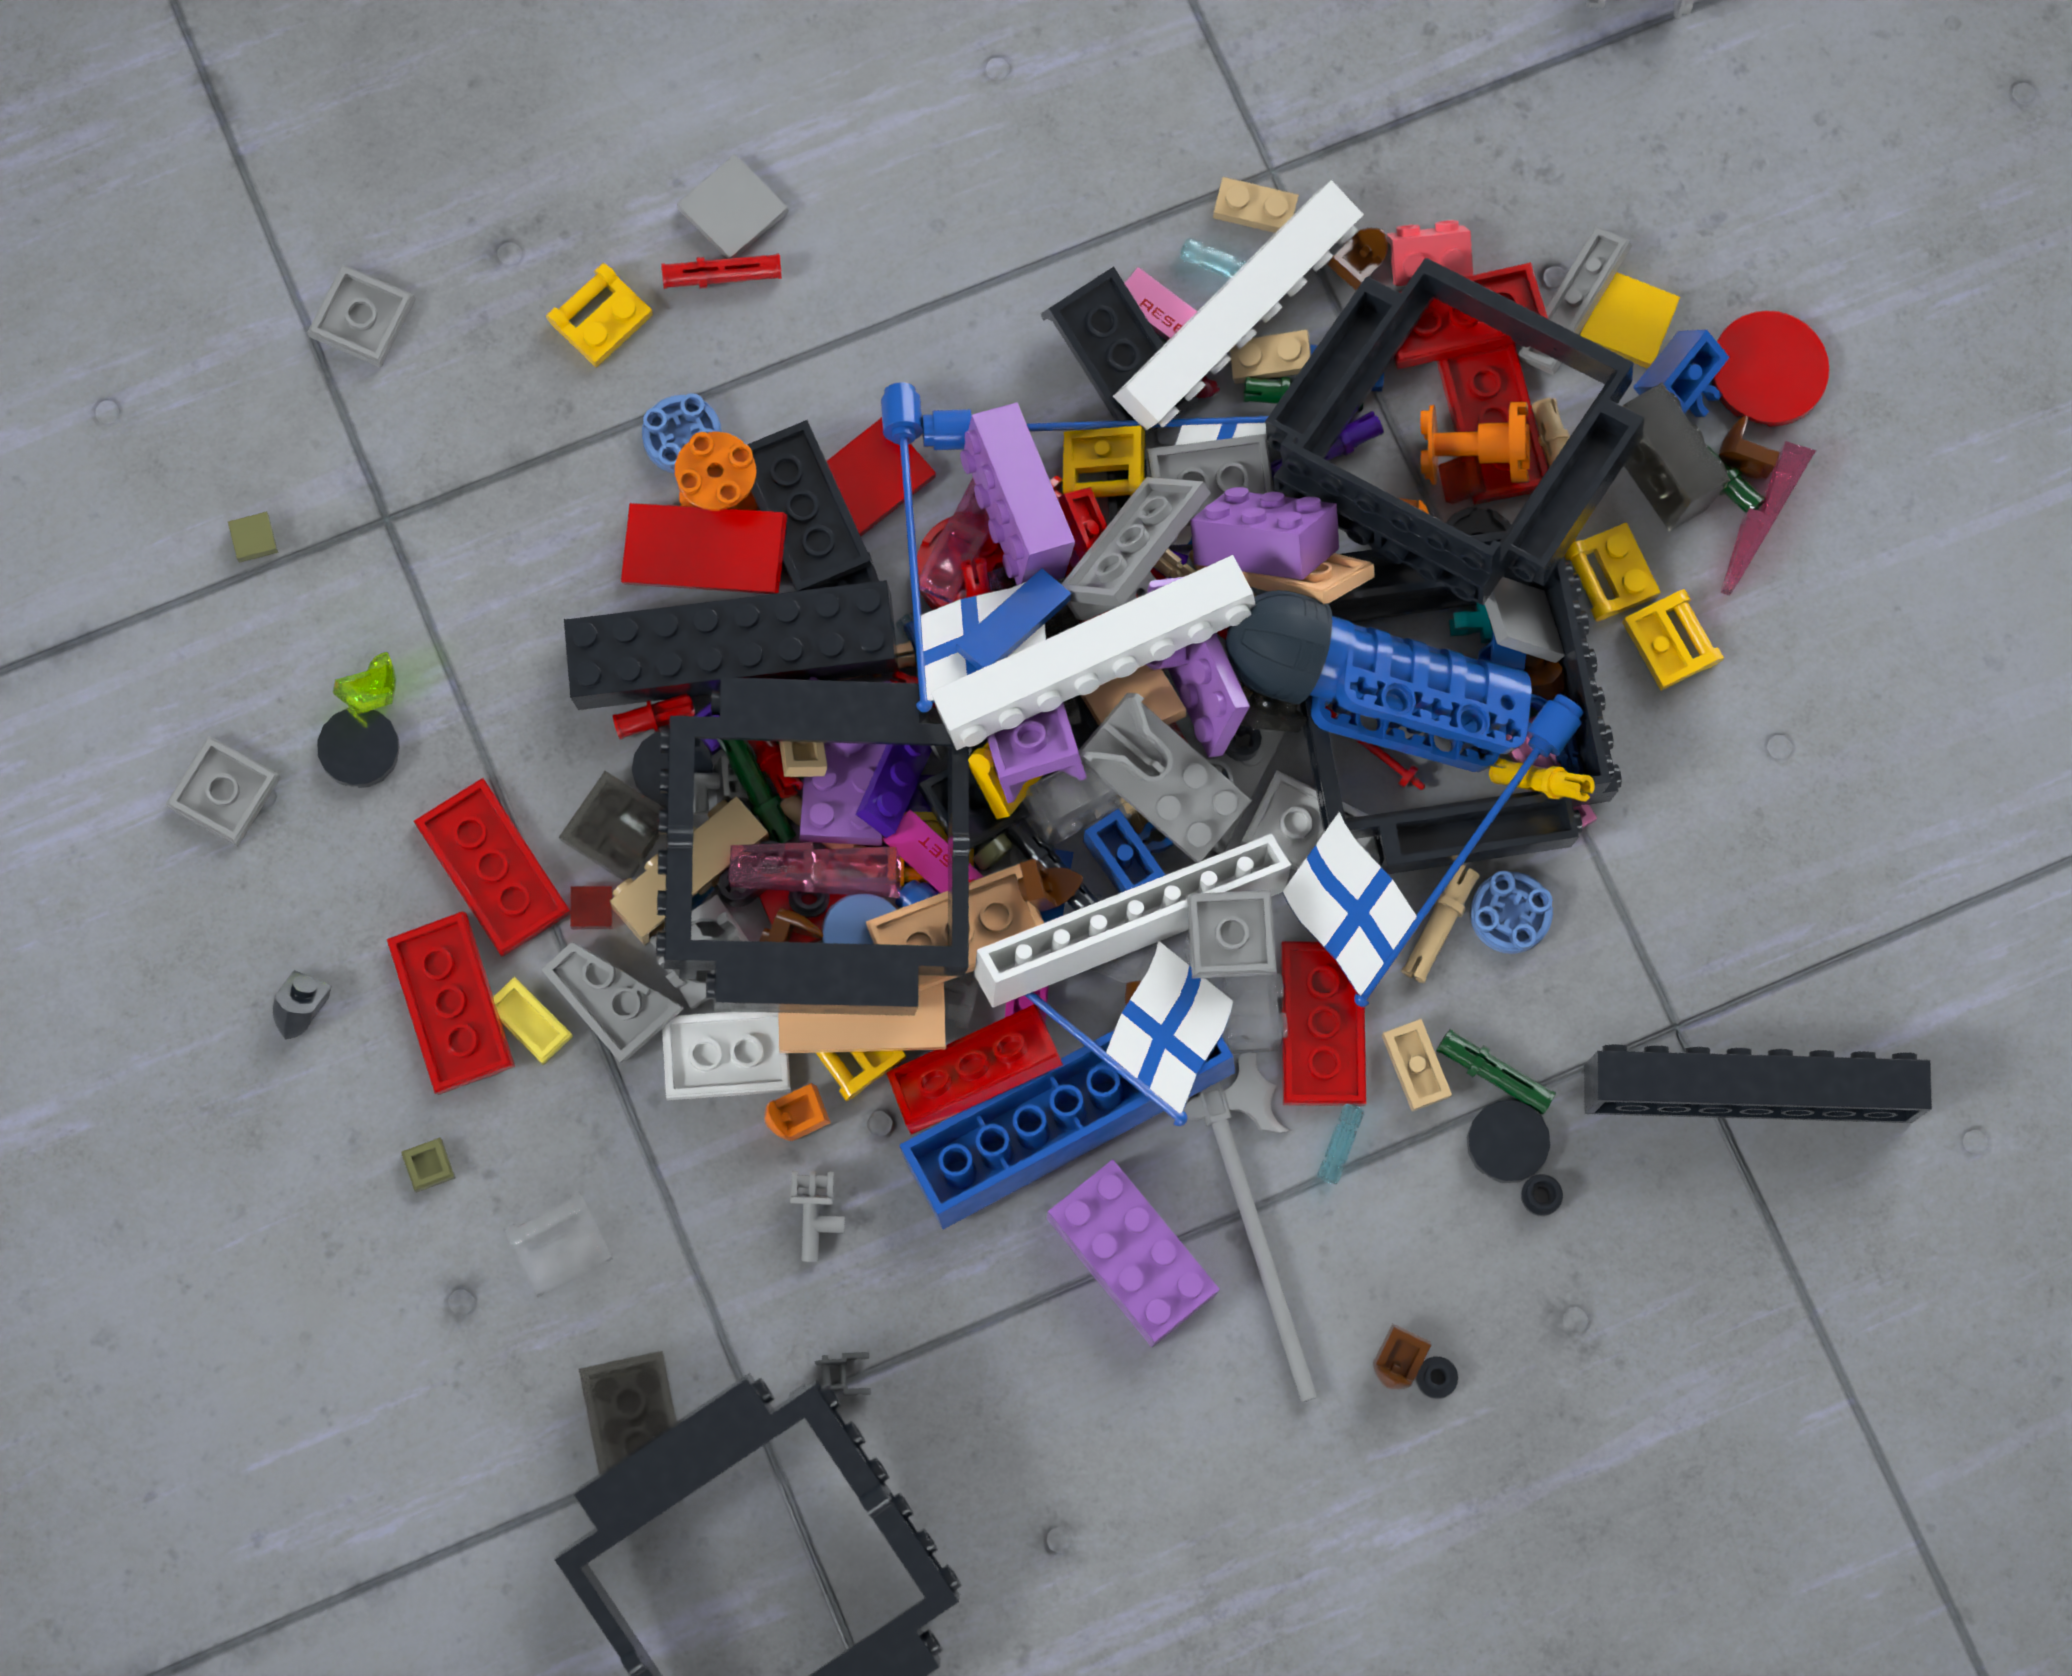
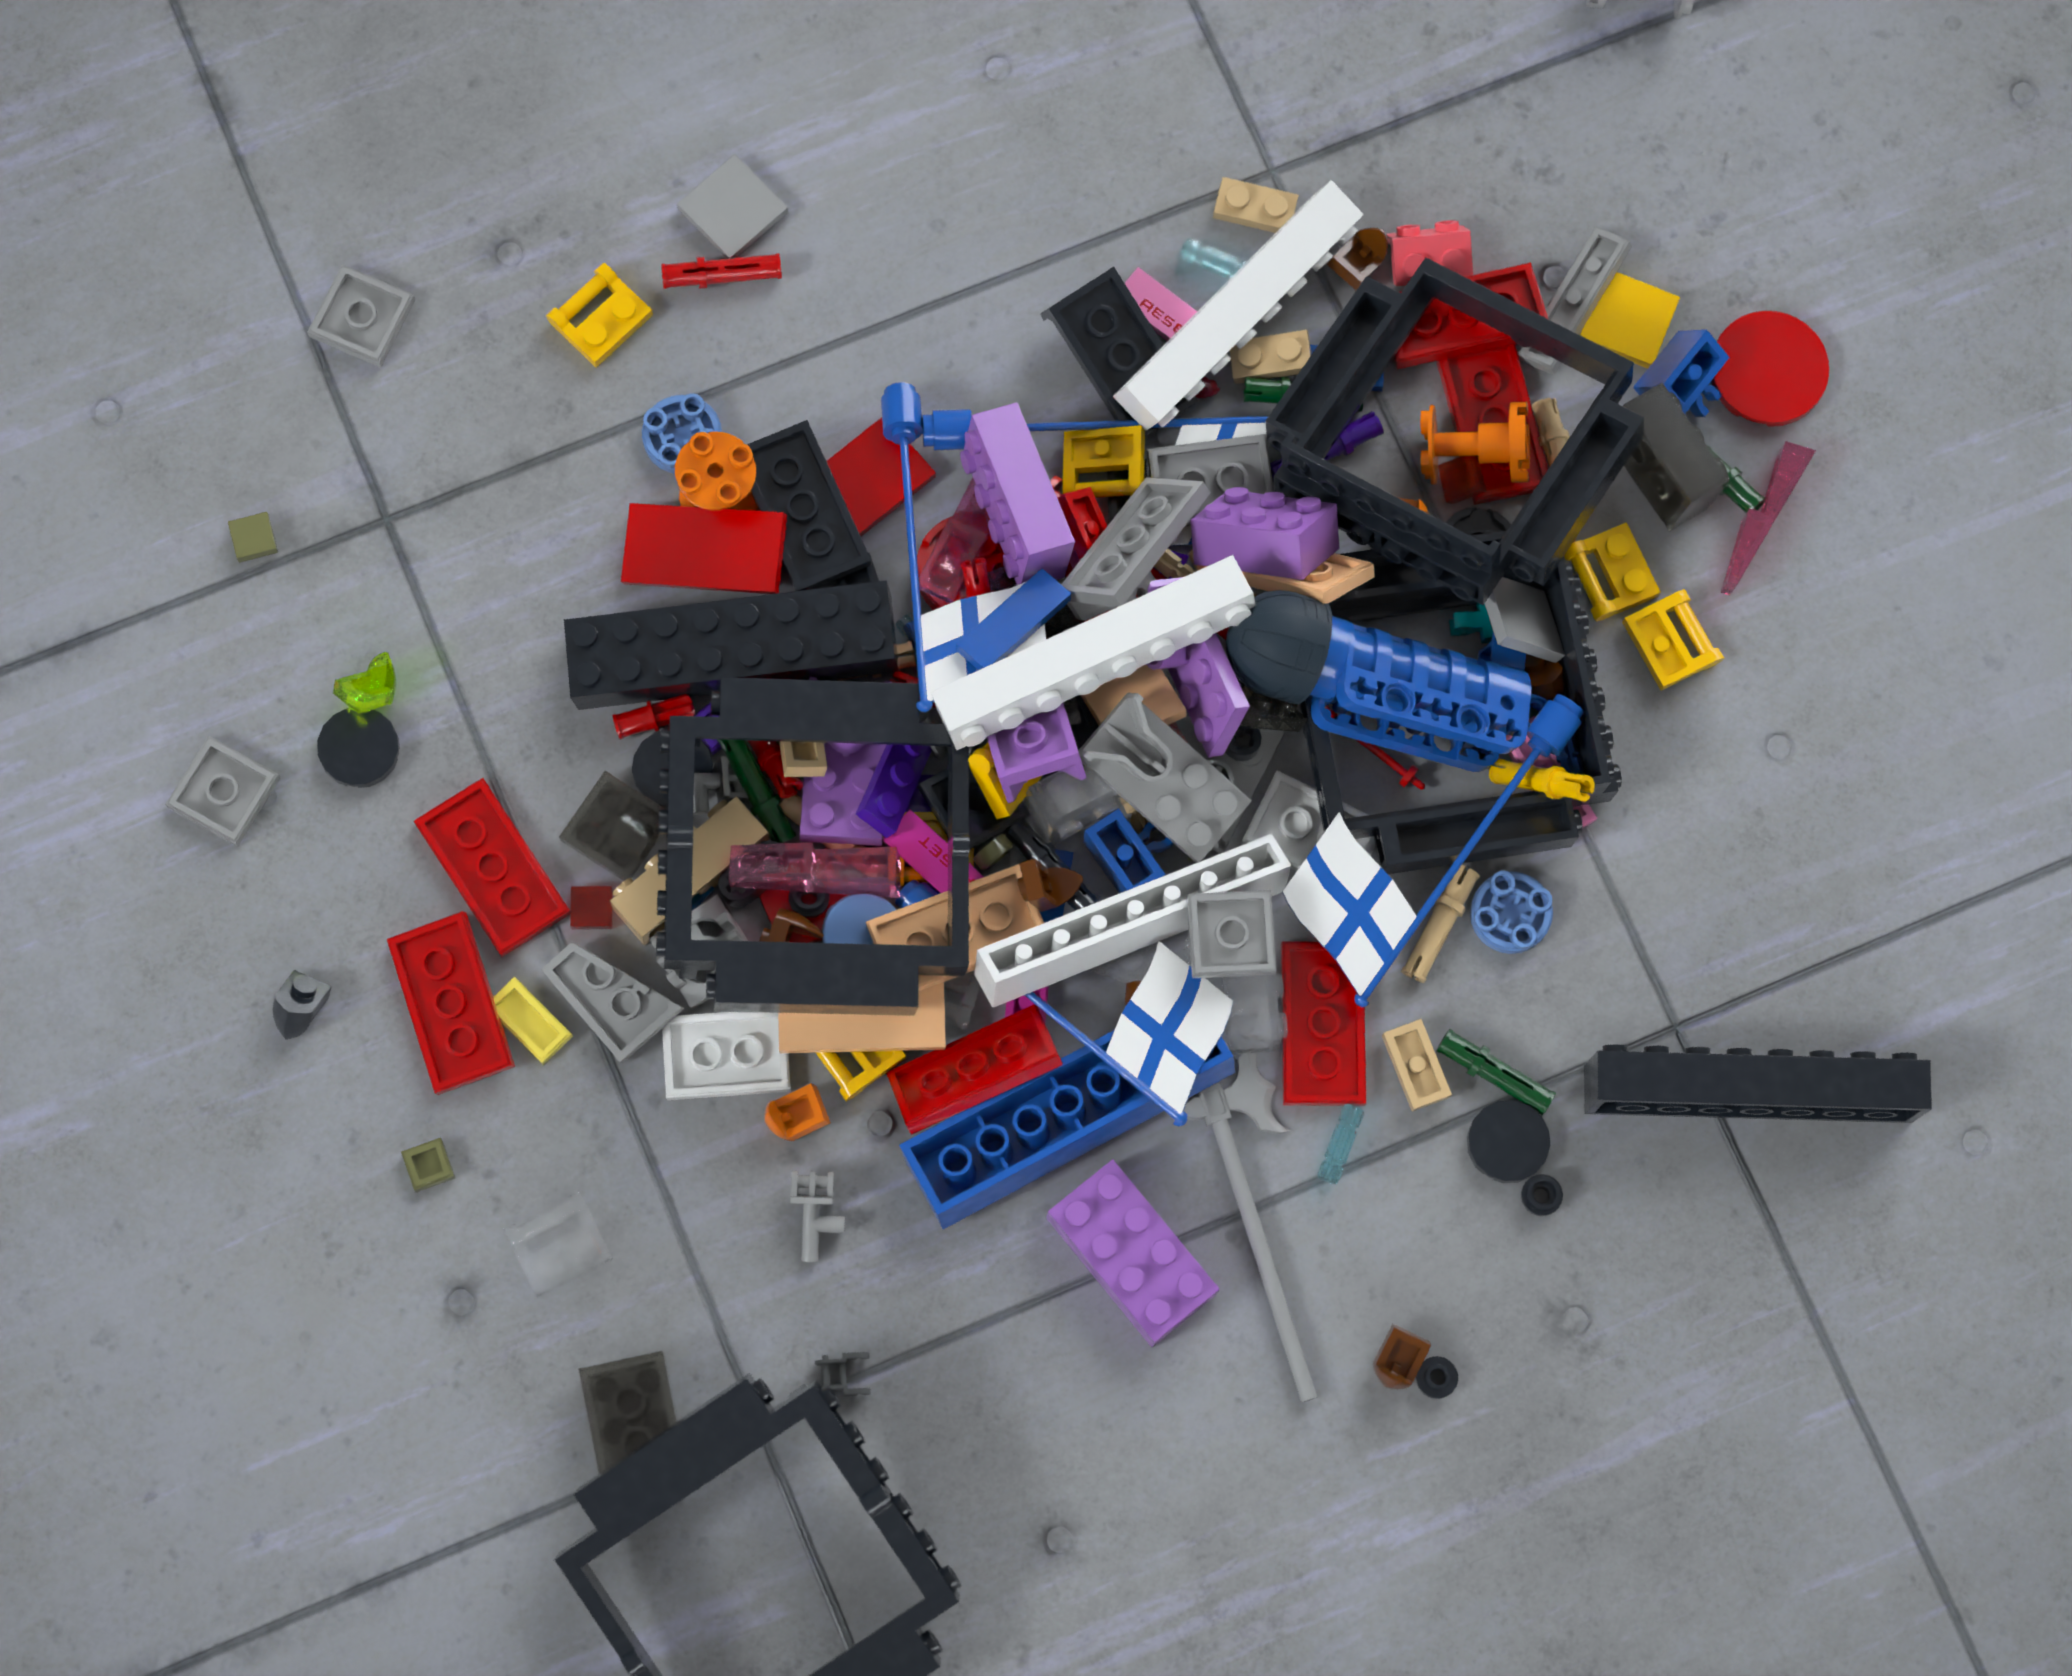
(1750, 458): reddish brown plate -> none

